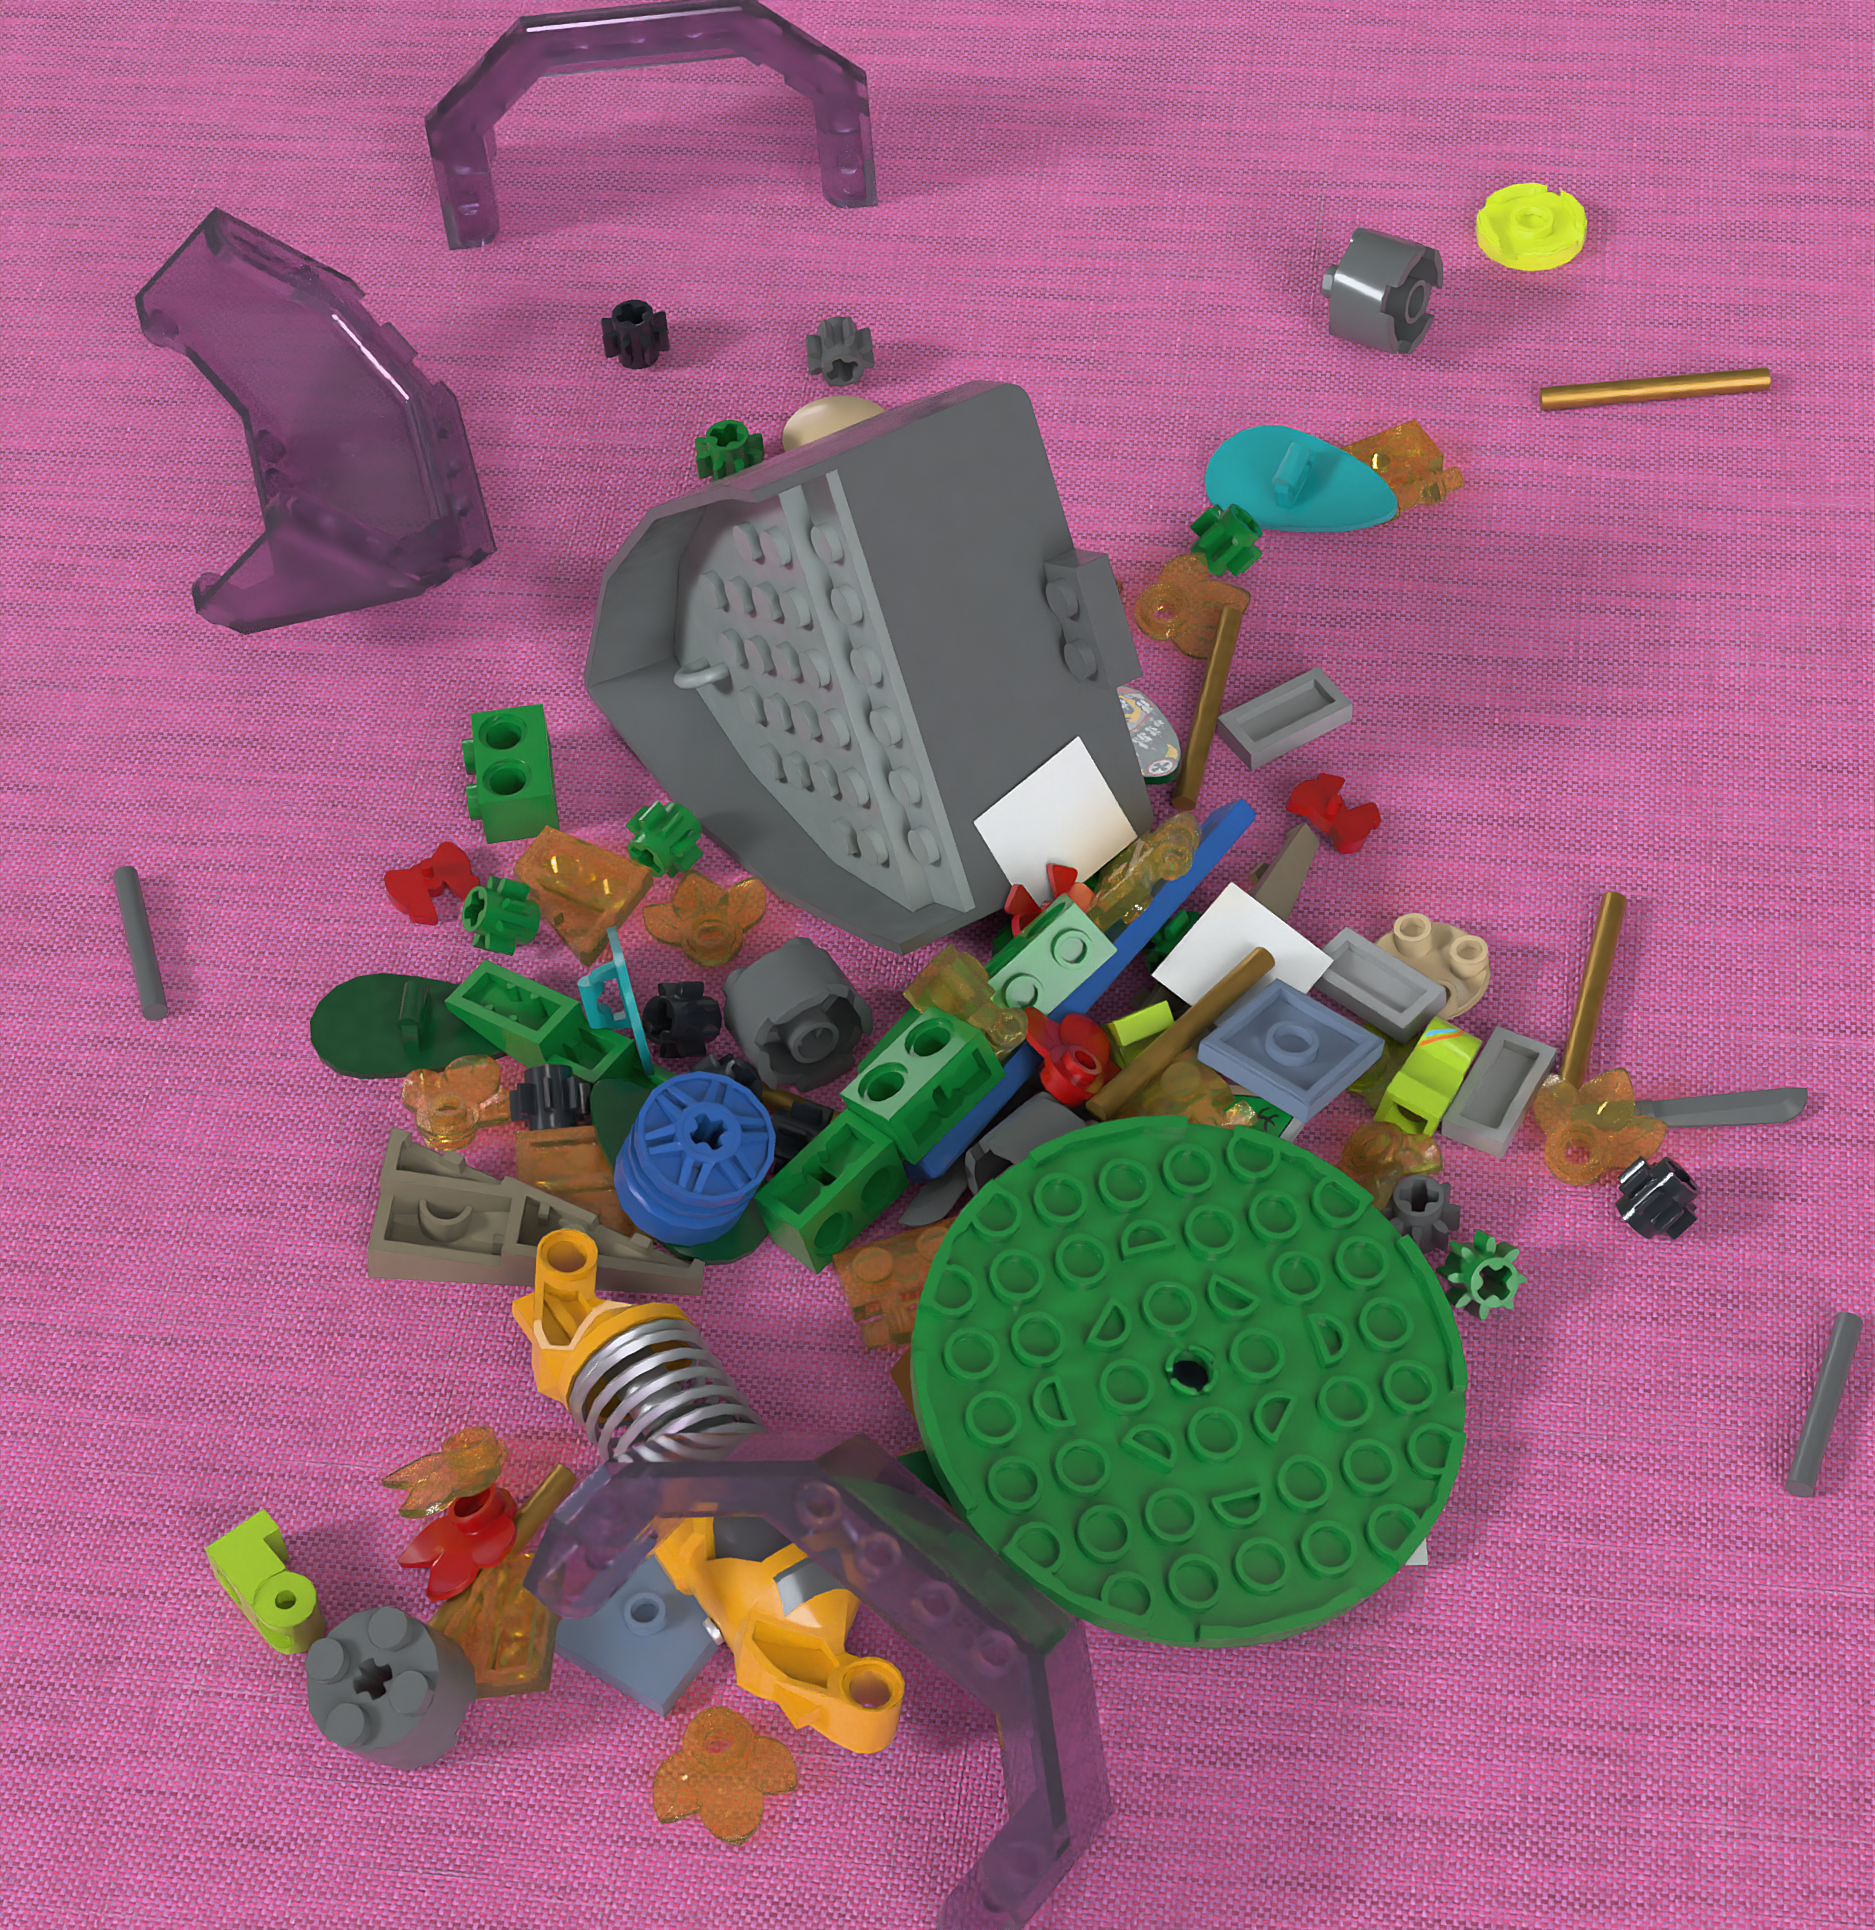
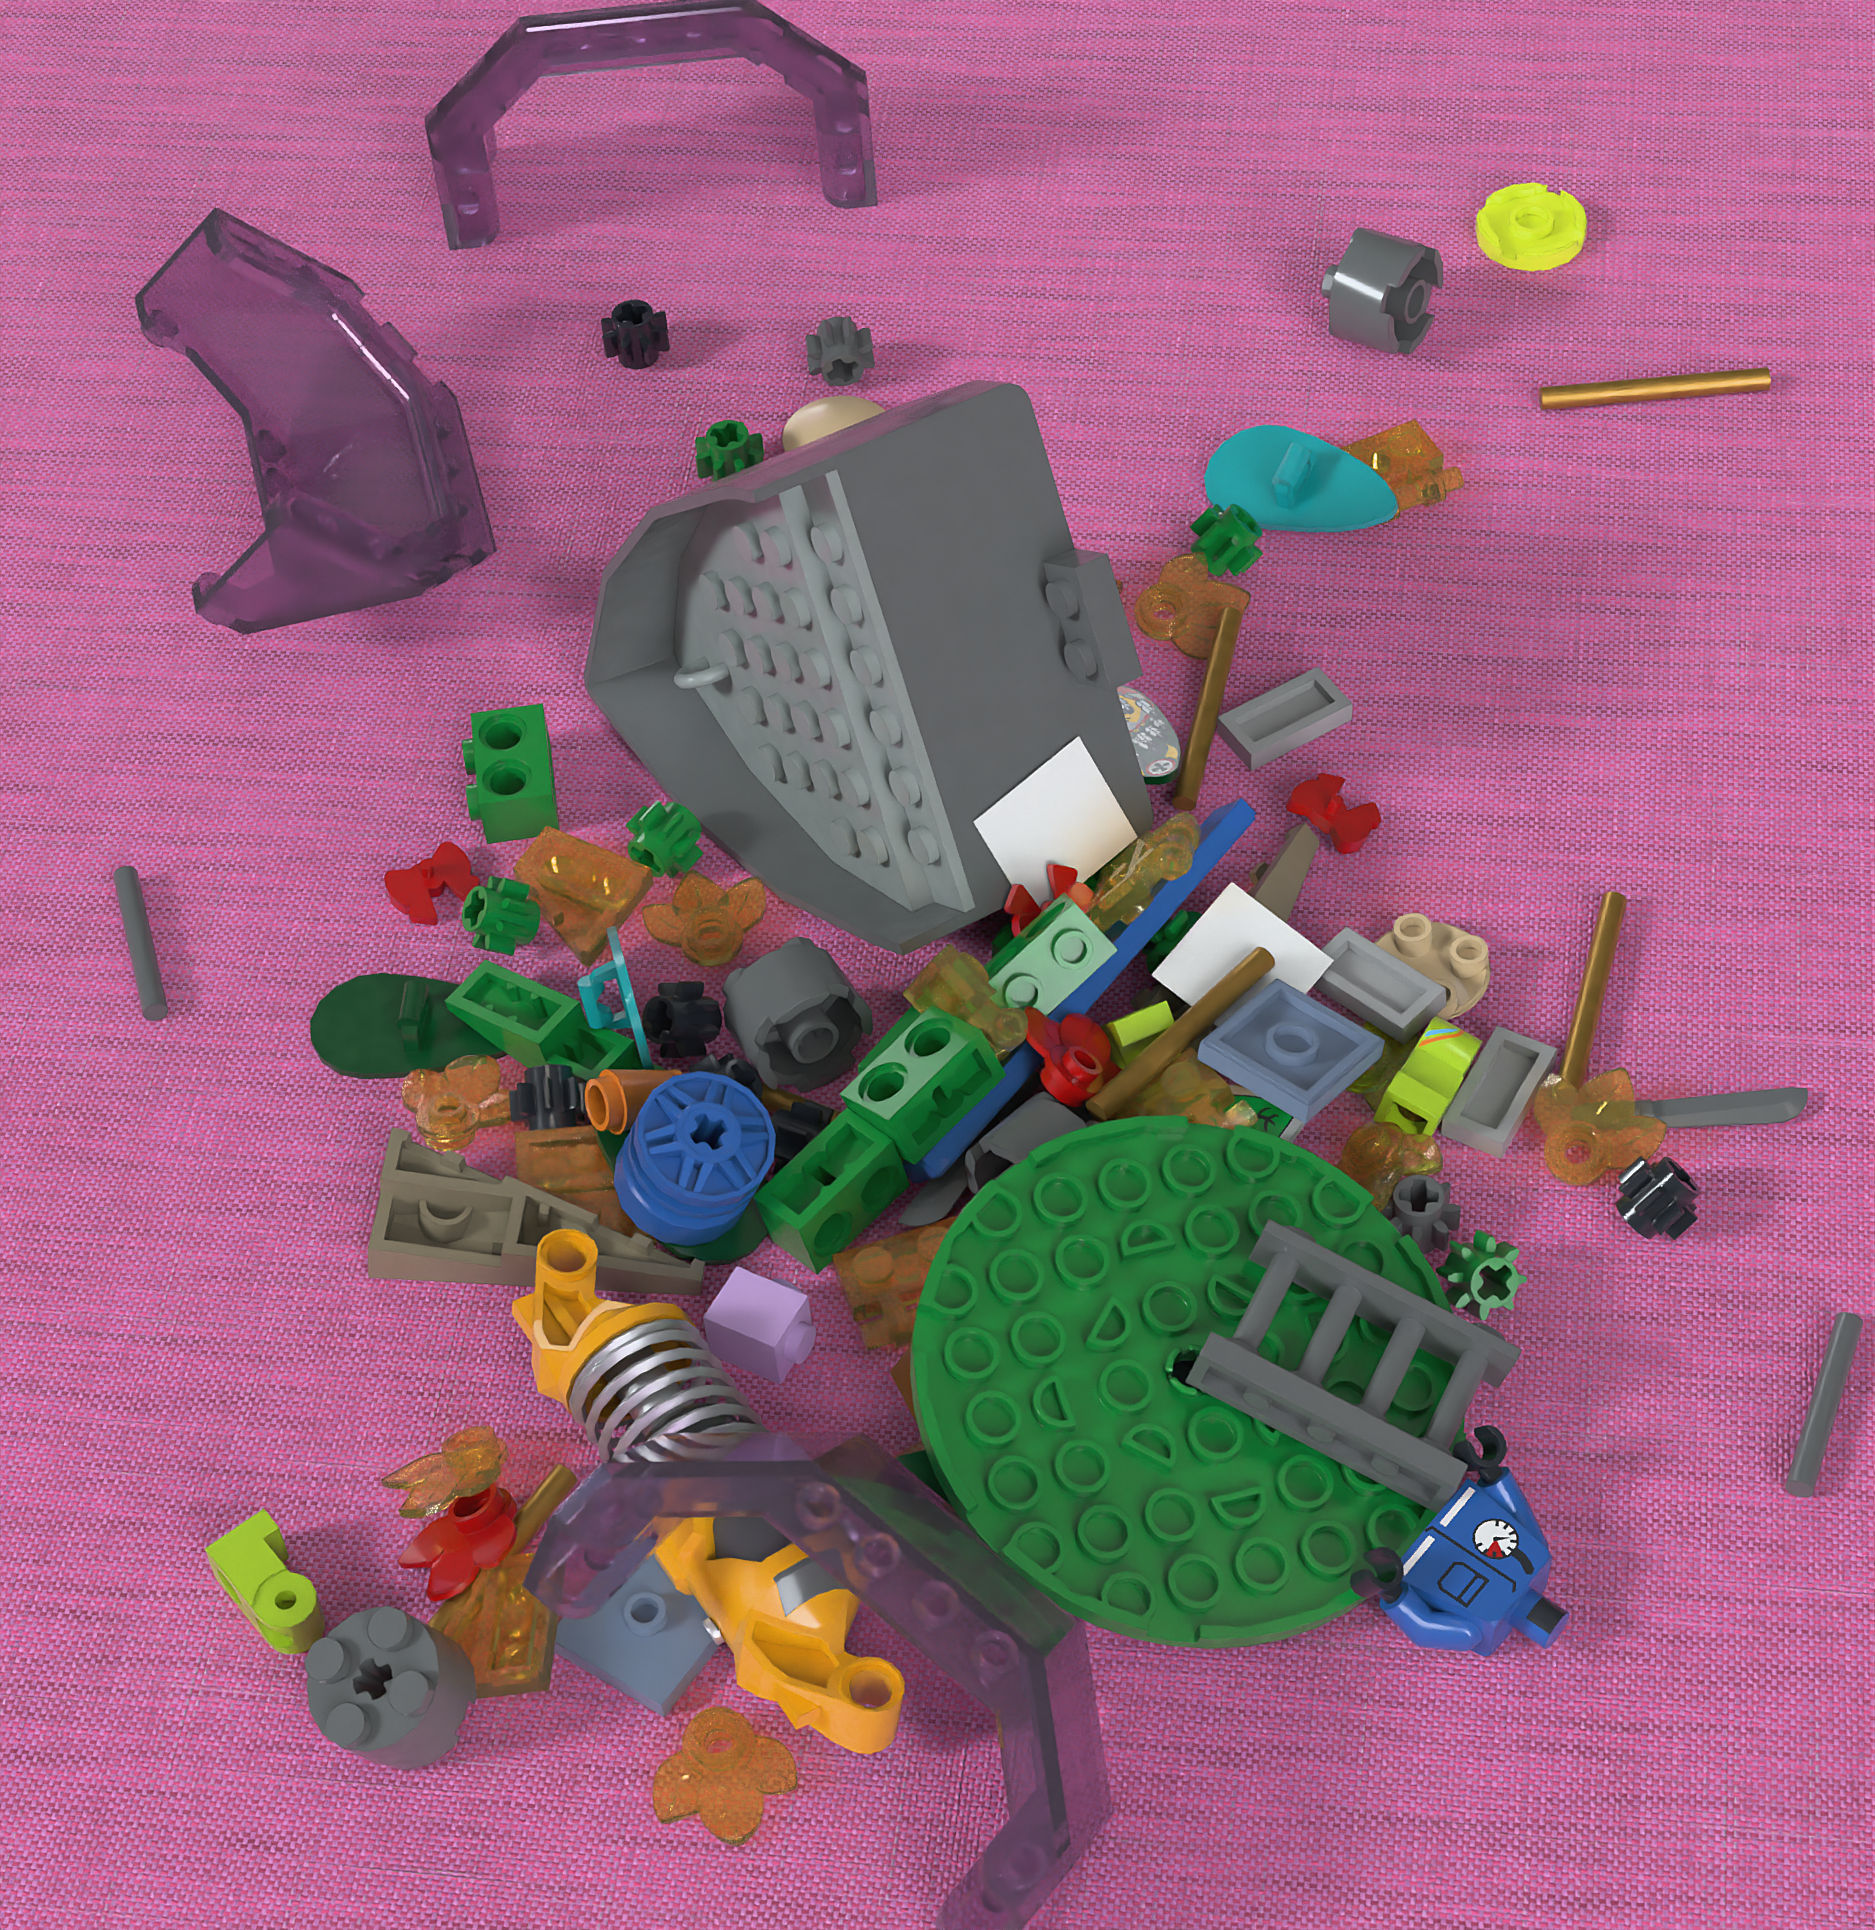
(619, 1095): none -> orange cone
(760, 1325): none -> lavender brick
(1345, 1431): none -> dark grey fence
(1472, 1567): none -> blue torso

